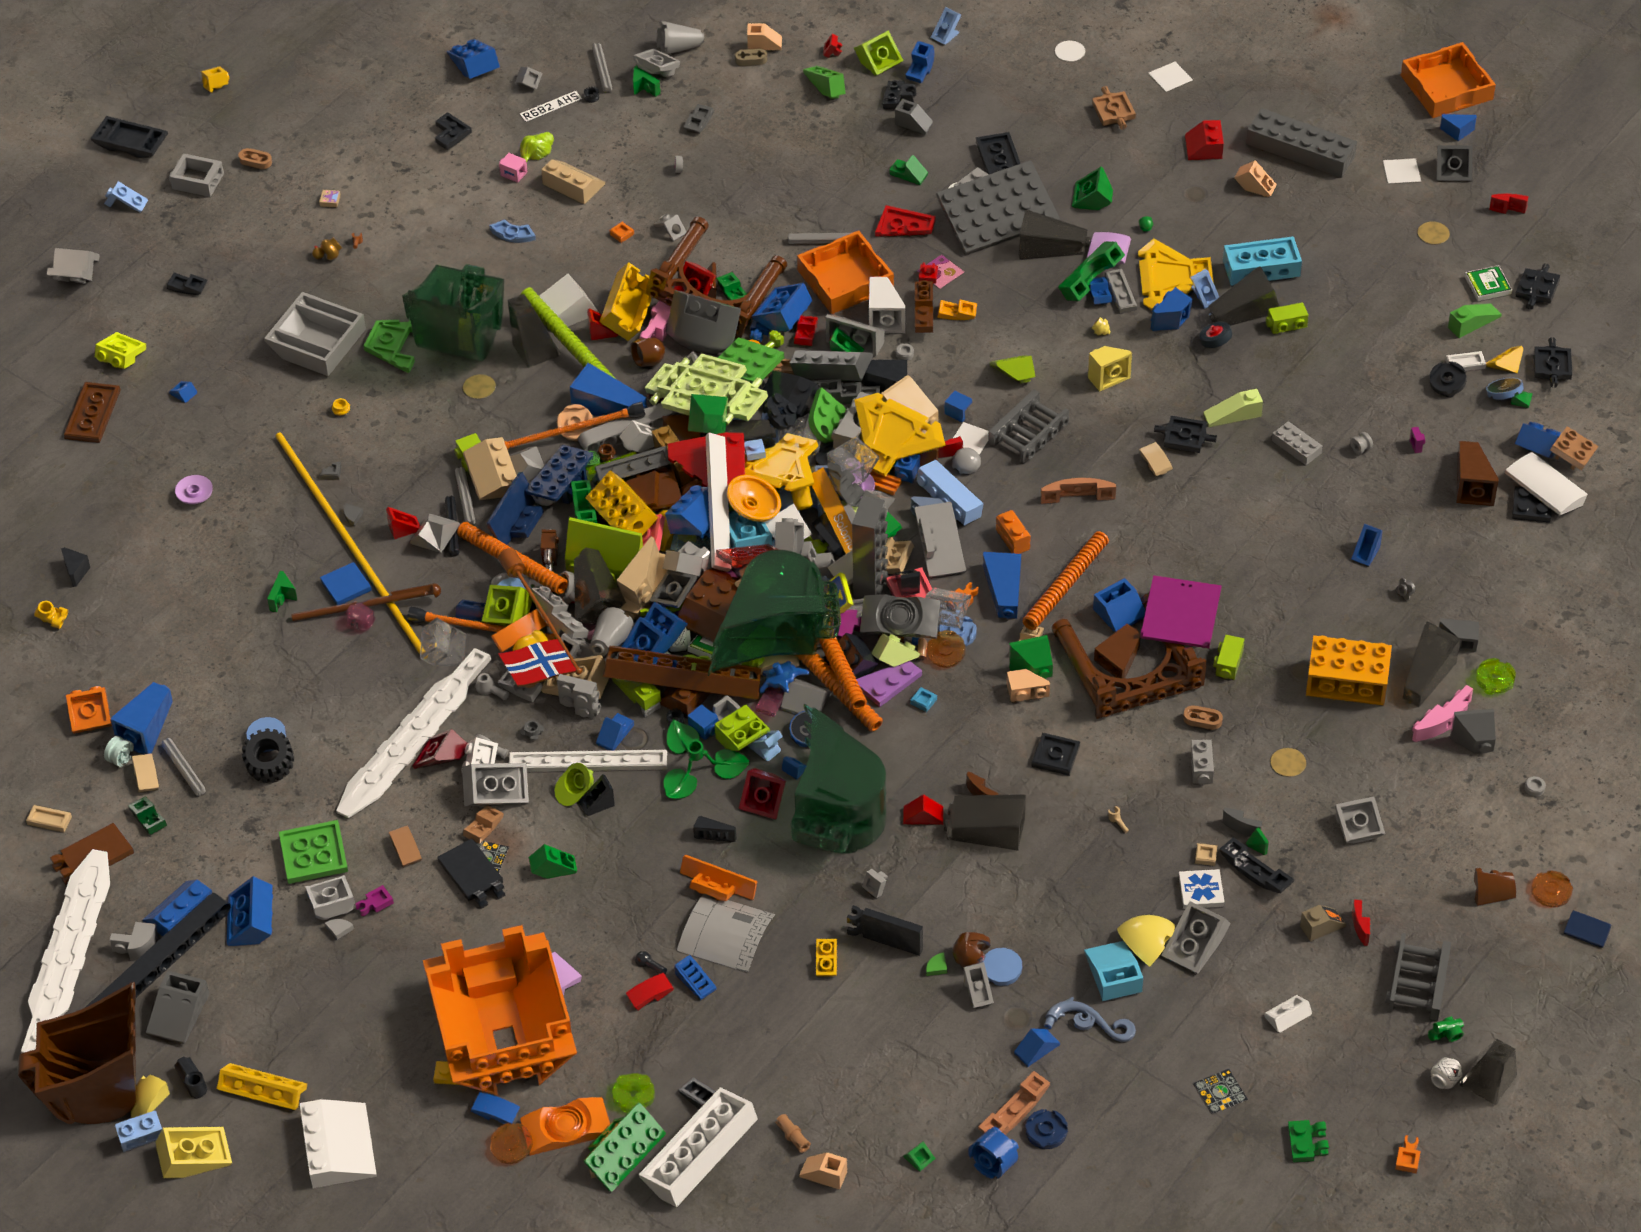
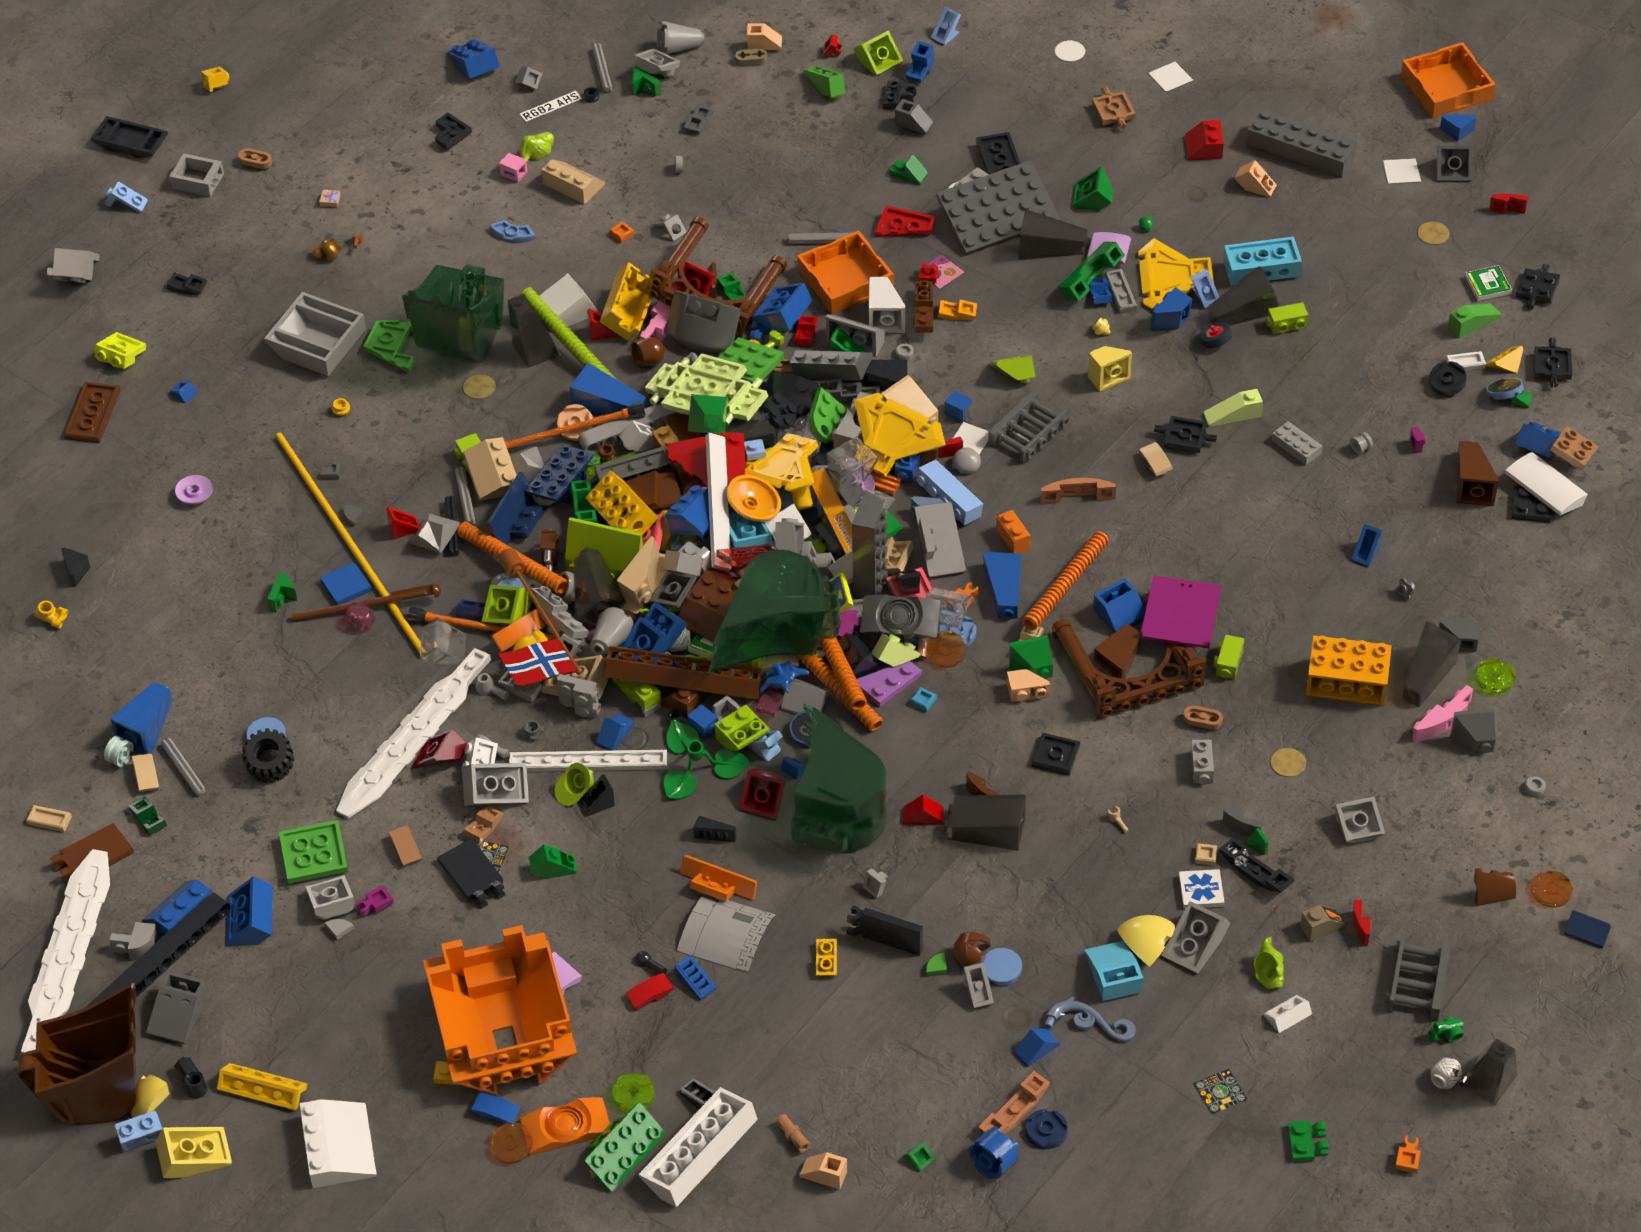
(88, 709): orange plate -> none
(1269, 966): none -> lime hair

